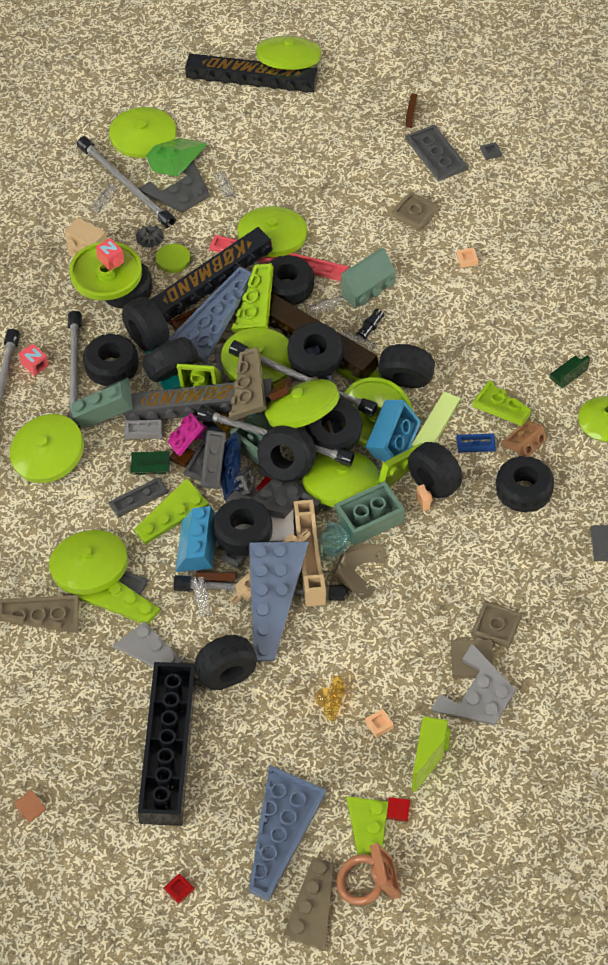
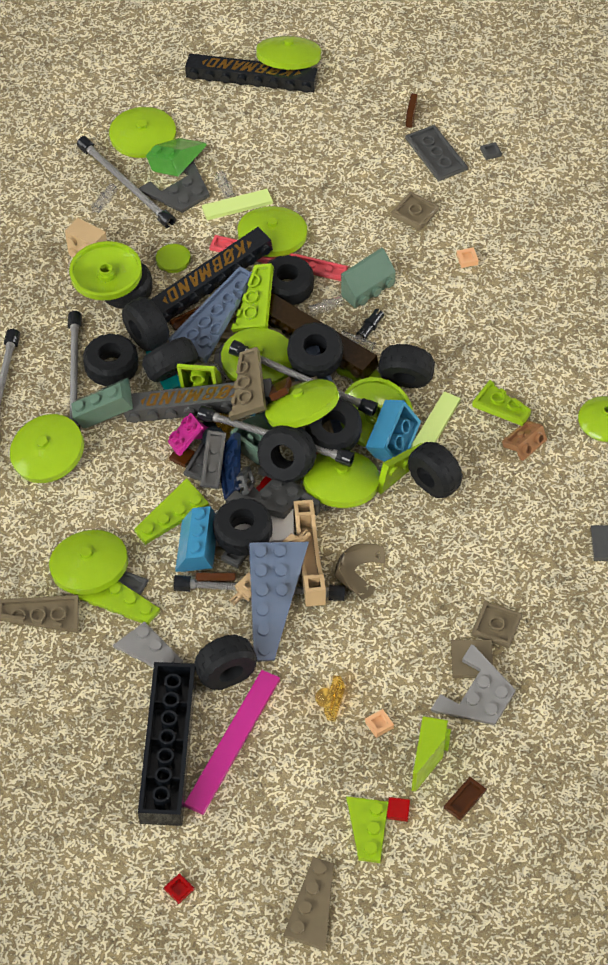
(29, 806): nougat slope -> none
(33, 359): coral brick -> none
(109, 254): coral brick -> none
(138, 497): dark grey tile -> none
(143, 429): light grey plate -> none
(147, 241): dark grey gear -> none
(150, 463): dark green panel -> none
(201, 597): clear pin -> none
(231, 742): none -> dark pink tile
(237, 204): none -> yellowish green tile
(284, 819): sand blue wing -> none
(334, 540): clear light blue hair -> none
(370, 513): sand green slope -> none
(382, 872): nougat tile -> none
(424, 497): light nougat plate -> none
(465, 798): none -> reddish brown tile
(476, 445): blue tile -> none
(521, 497): black tyre -> none
(570, 370): dark green panel -> none

